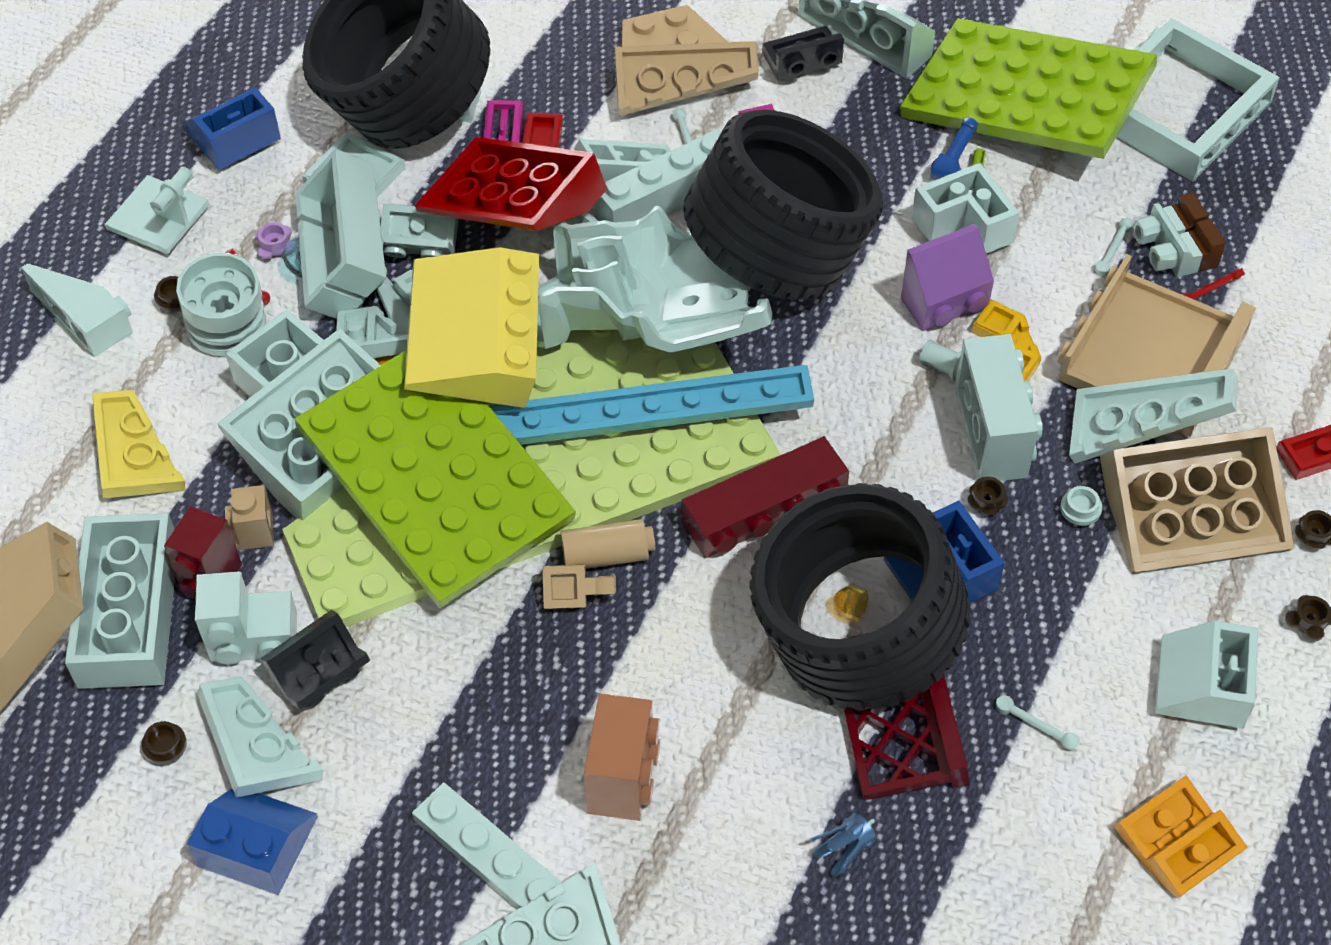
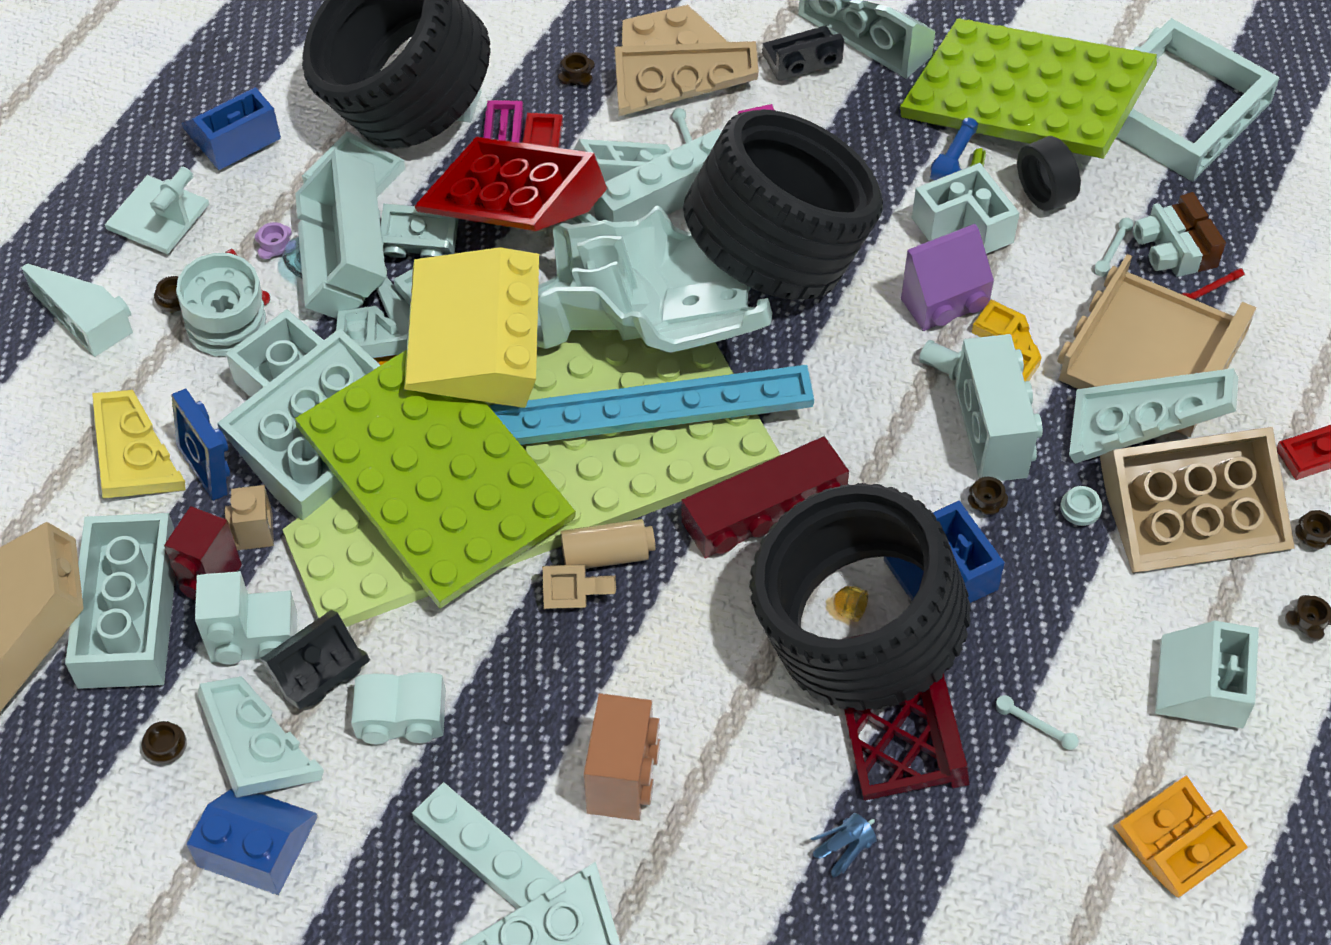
(200, 443): none -> blue plate
(399, 707): none -> light aqua brick
(576, 69): none -> dark brown plate
(1048, 173): none -> black tyre

